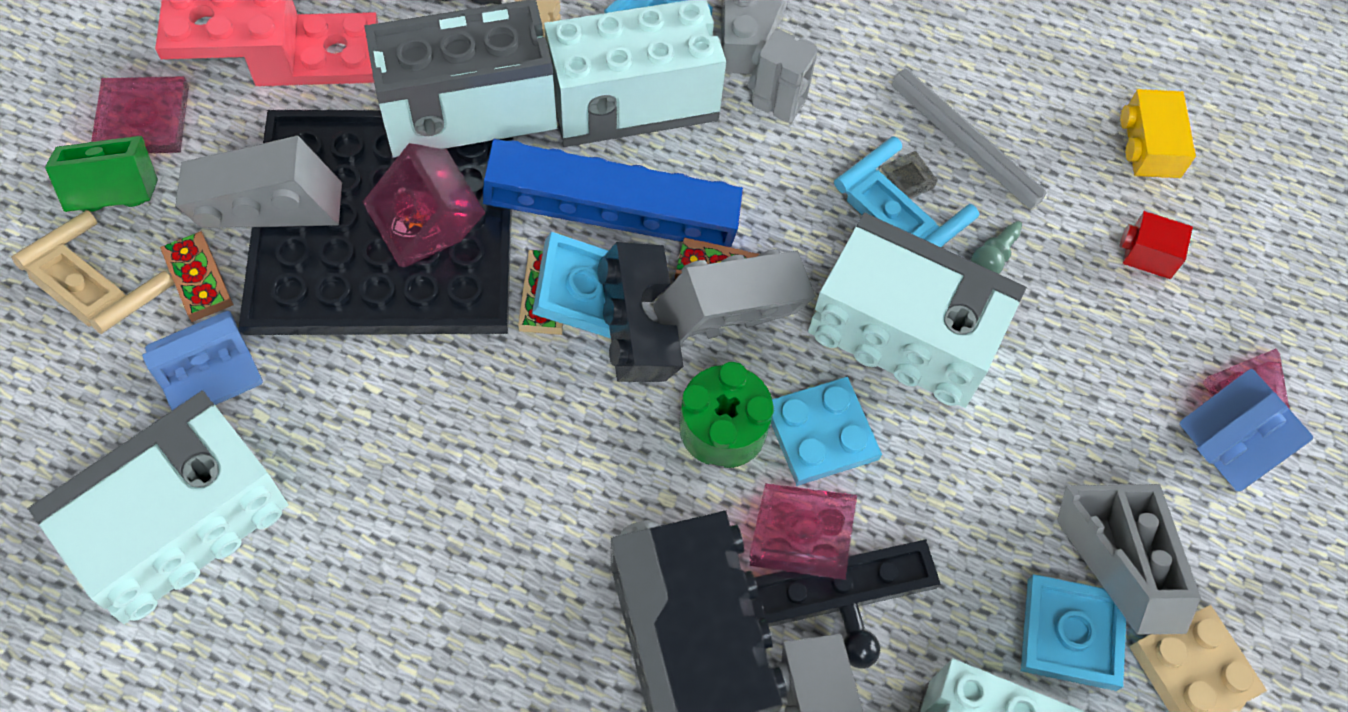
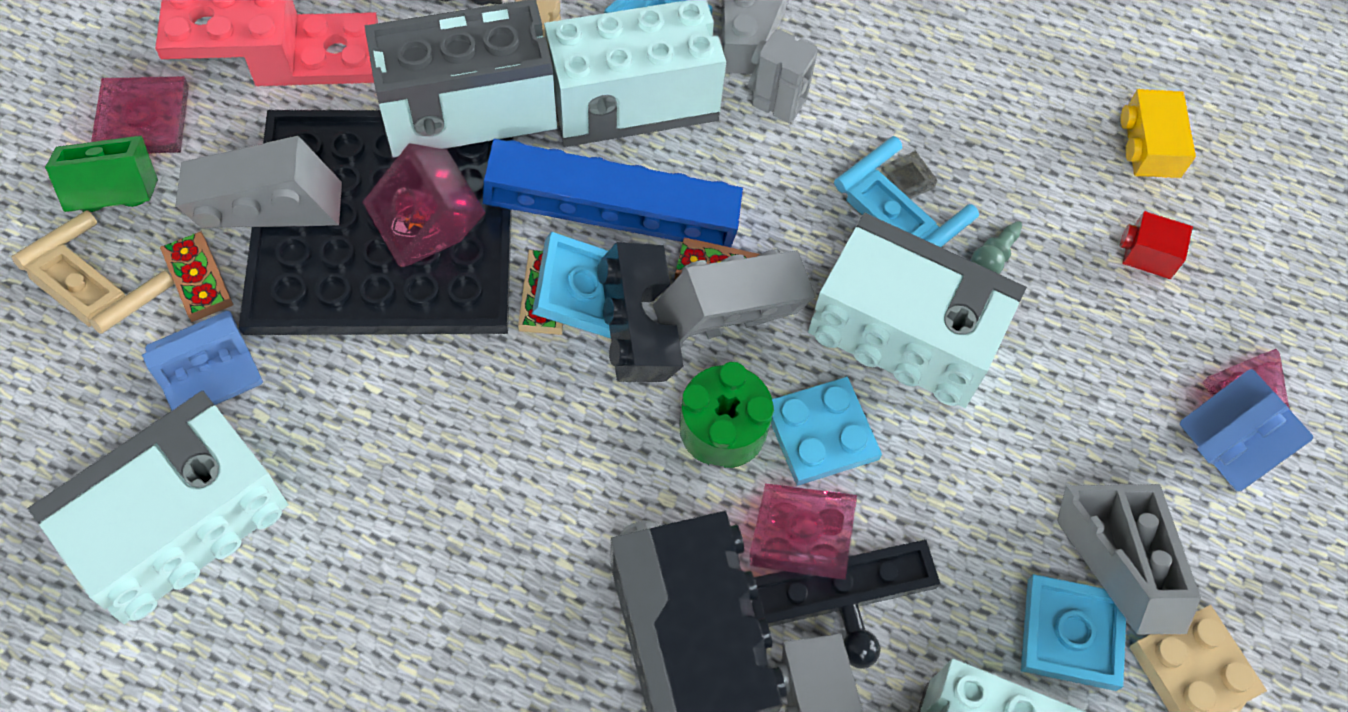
(969, 139): light grey axle -> none

